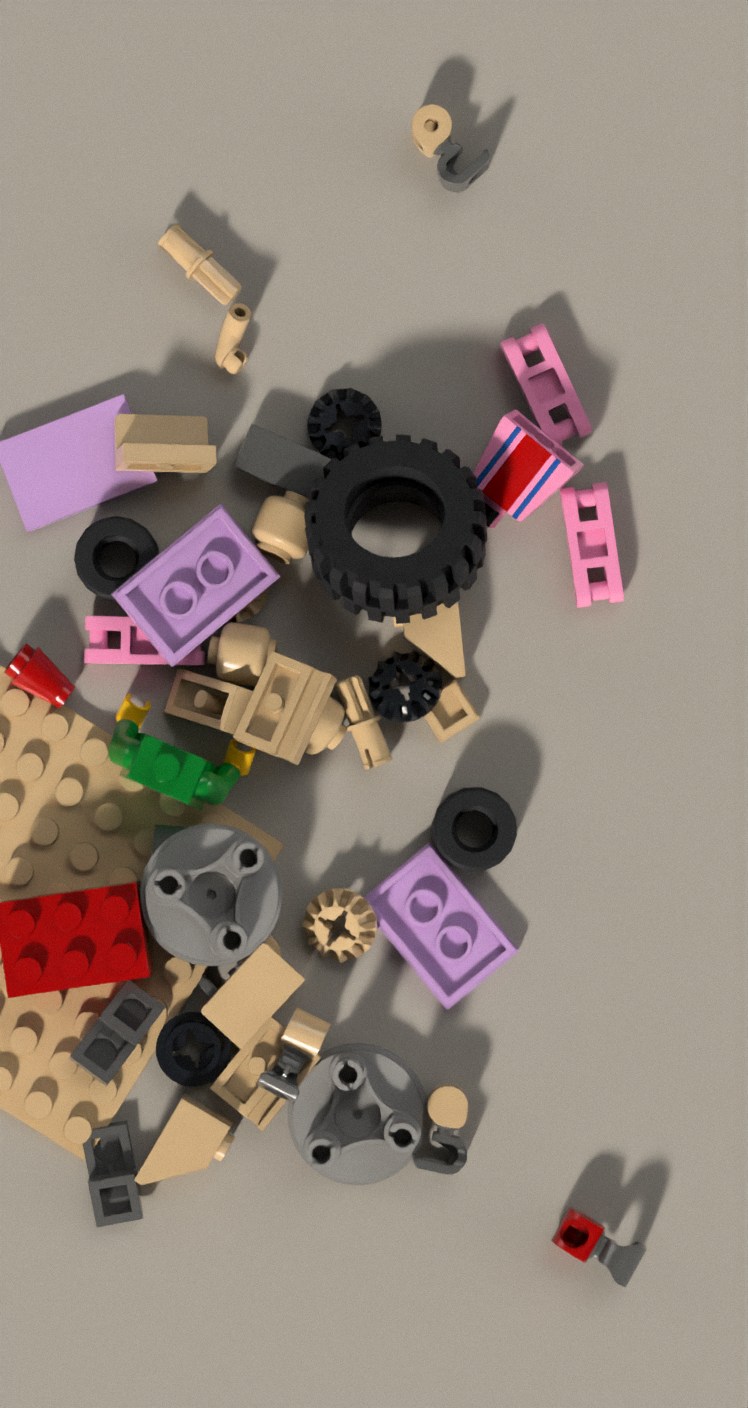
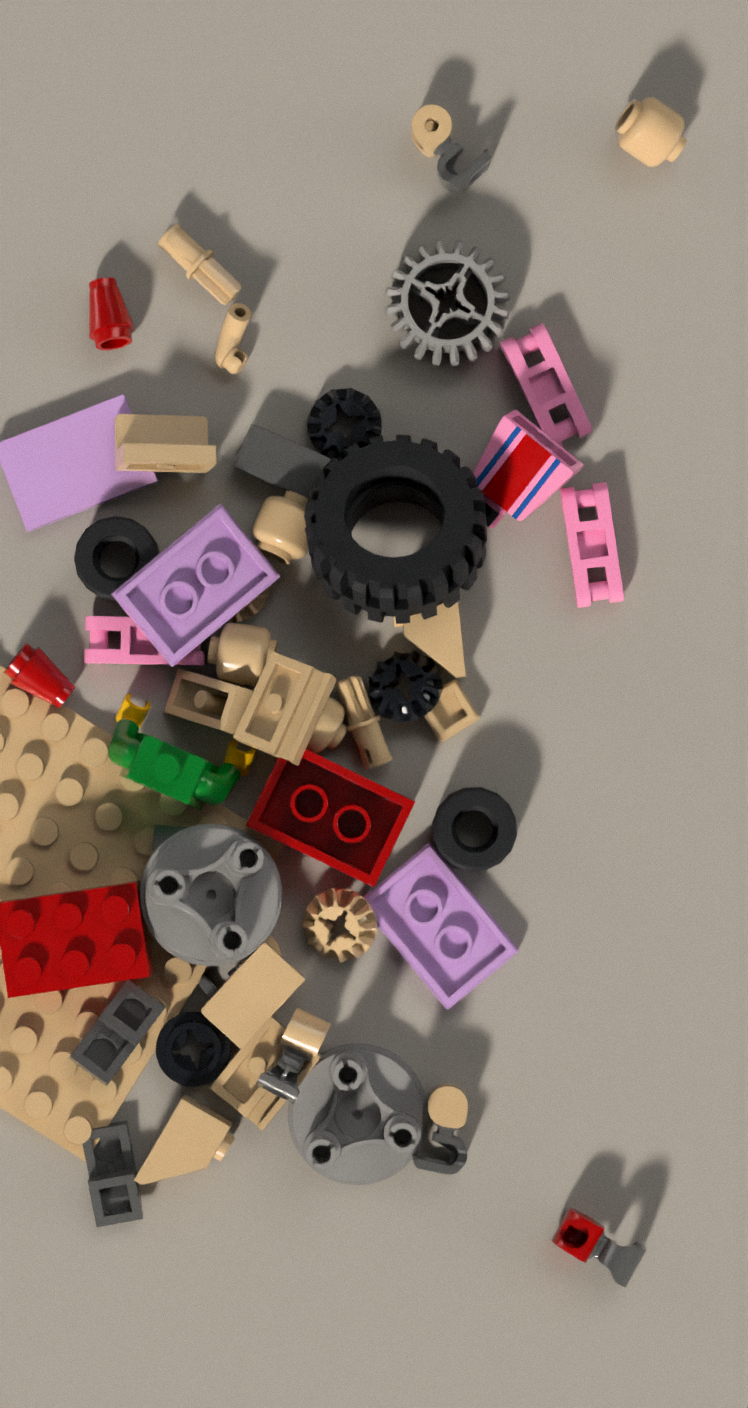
(108, 316): none -> red cone
(331, 815): none -> red brick
(429, 292): none -> light grey gear
(651, 131): none -> tan head

